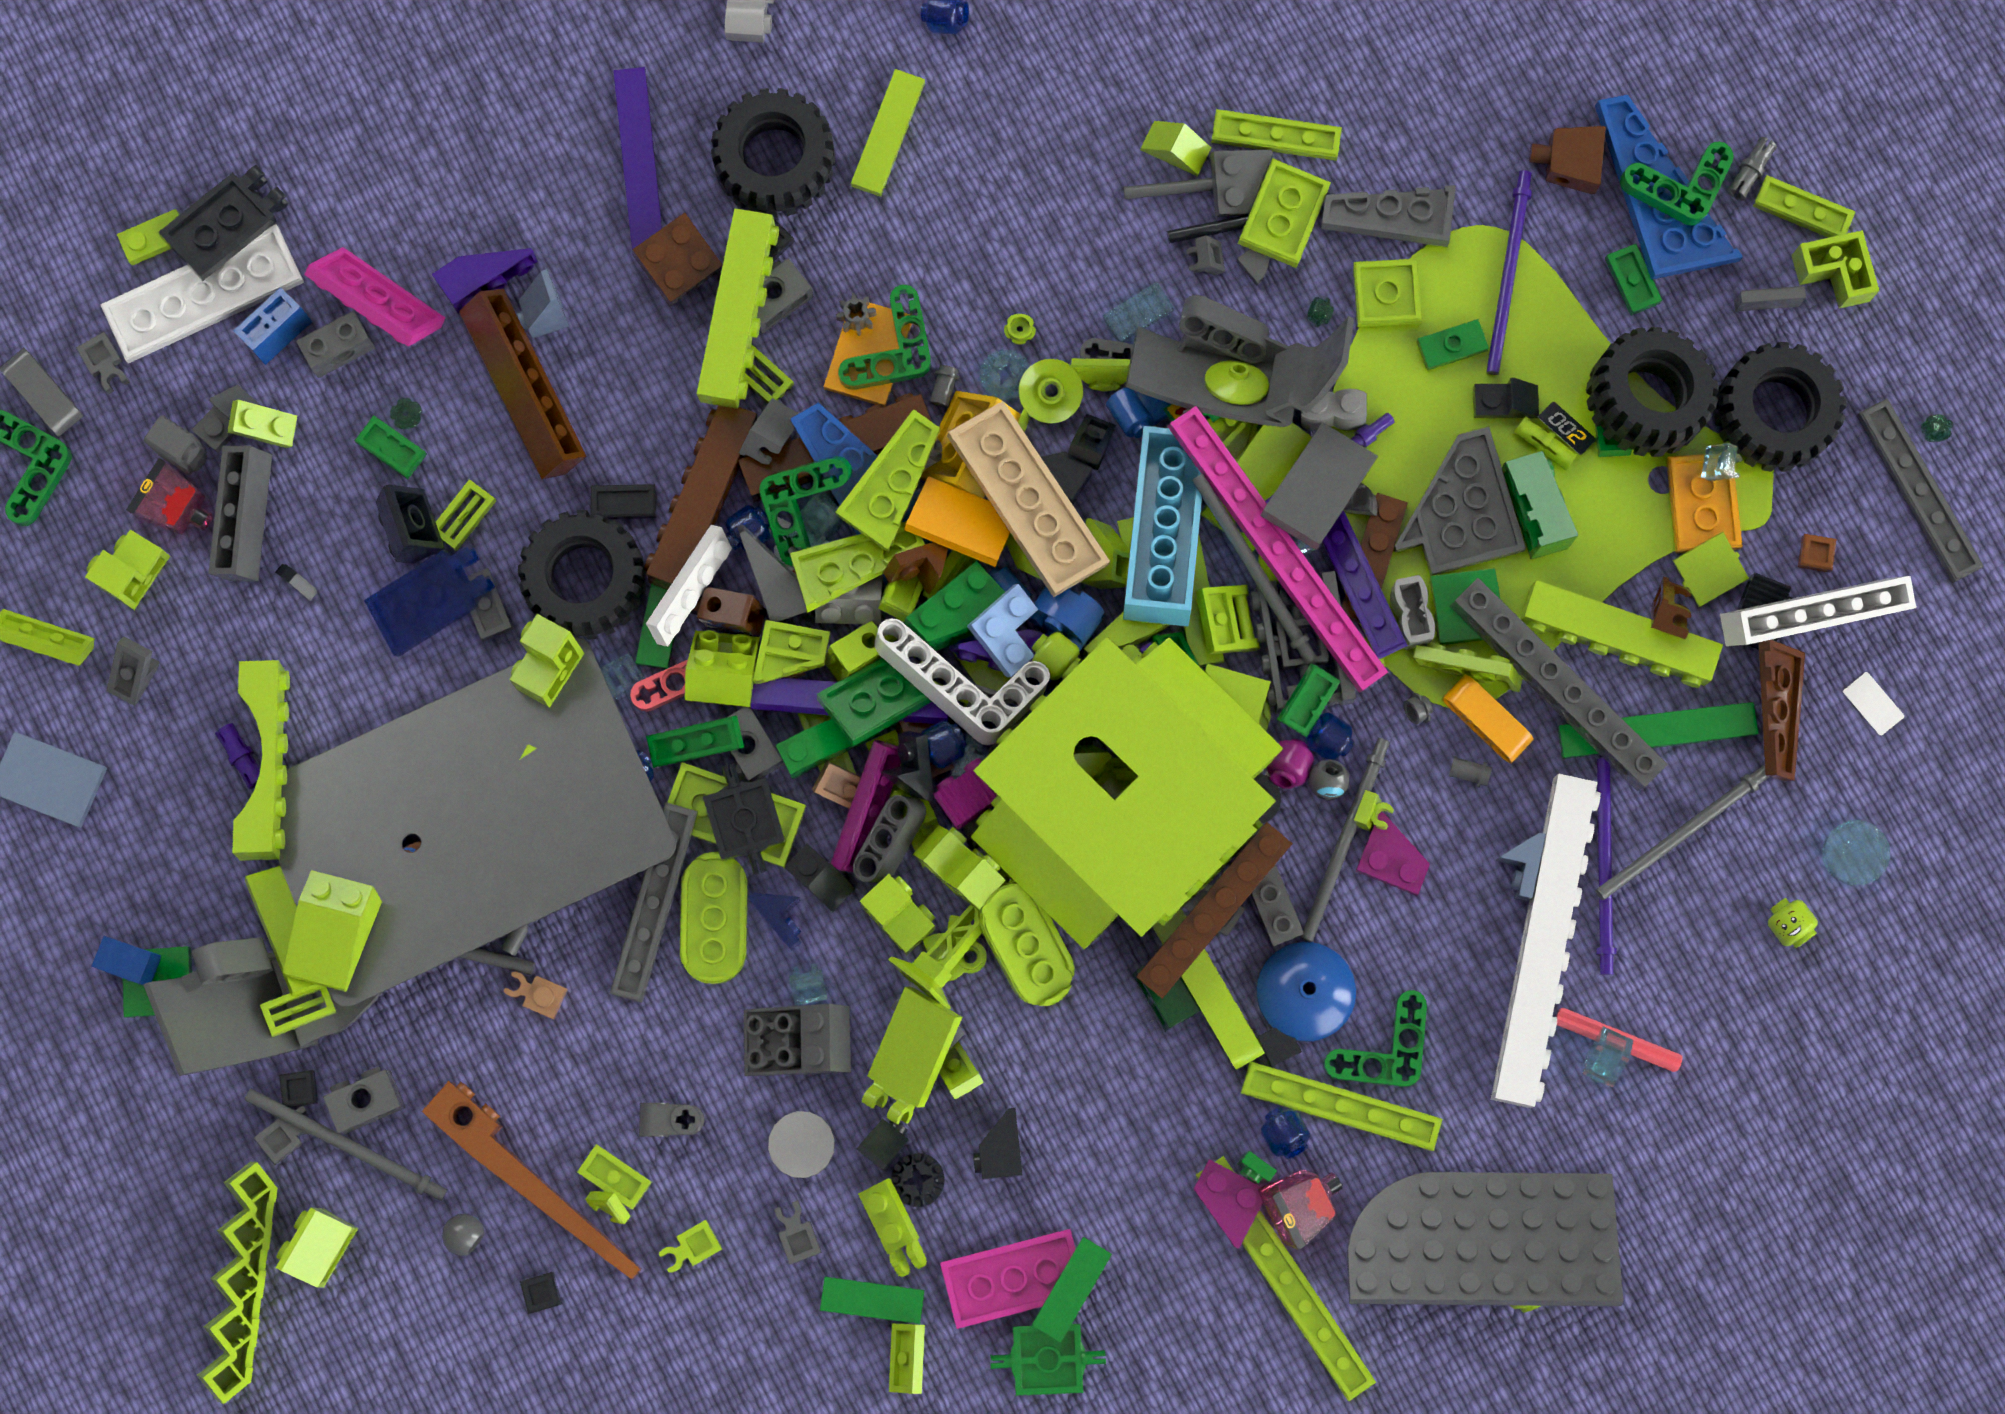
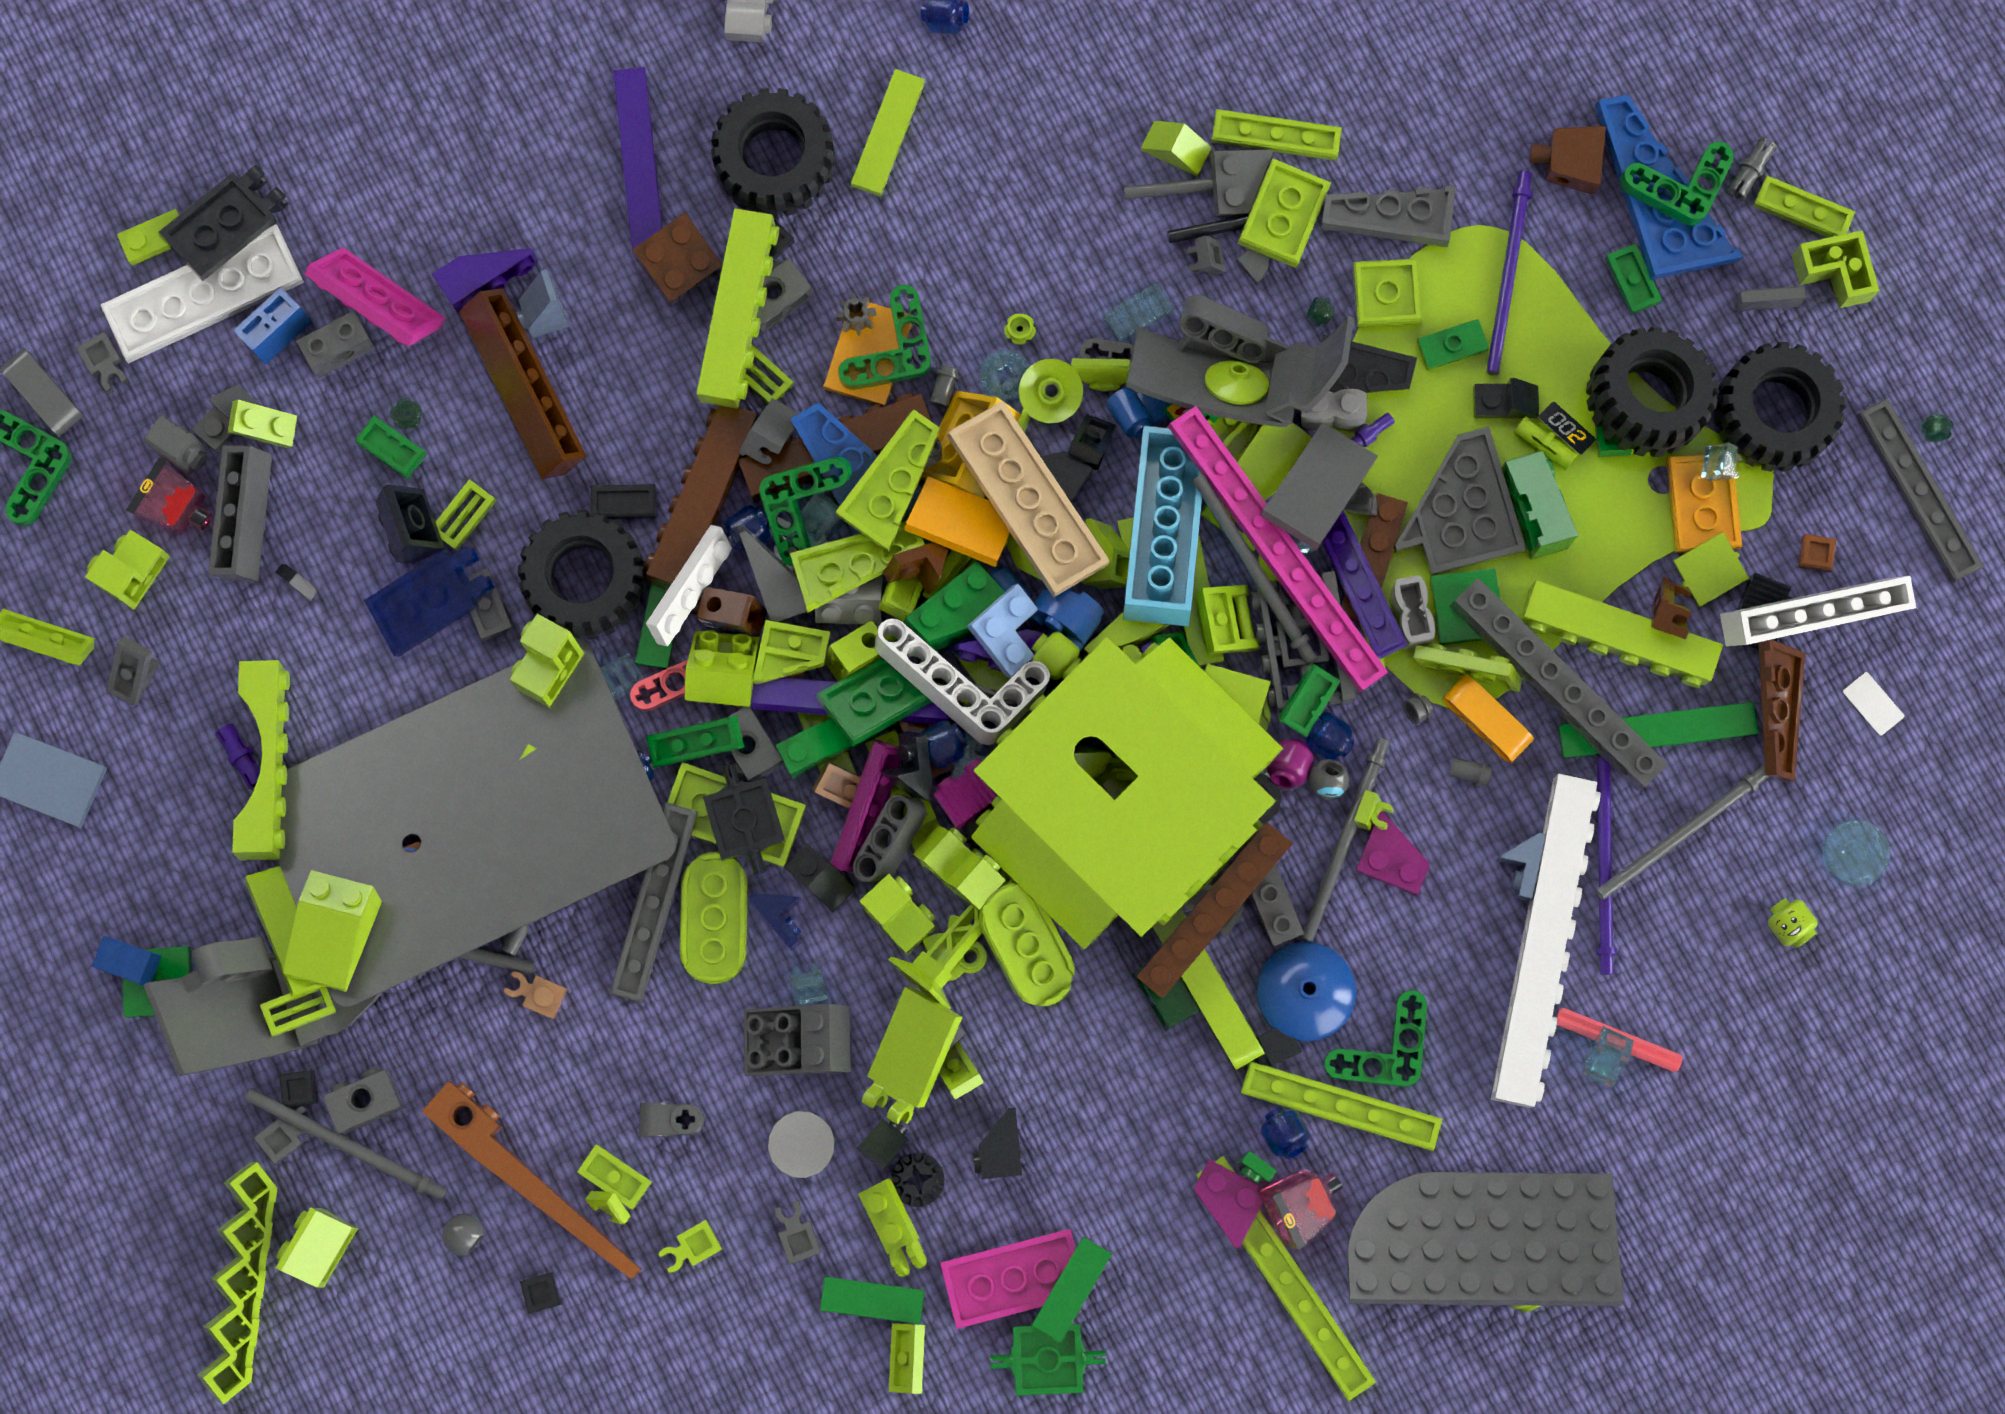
(1375, 370): none -> black wing

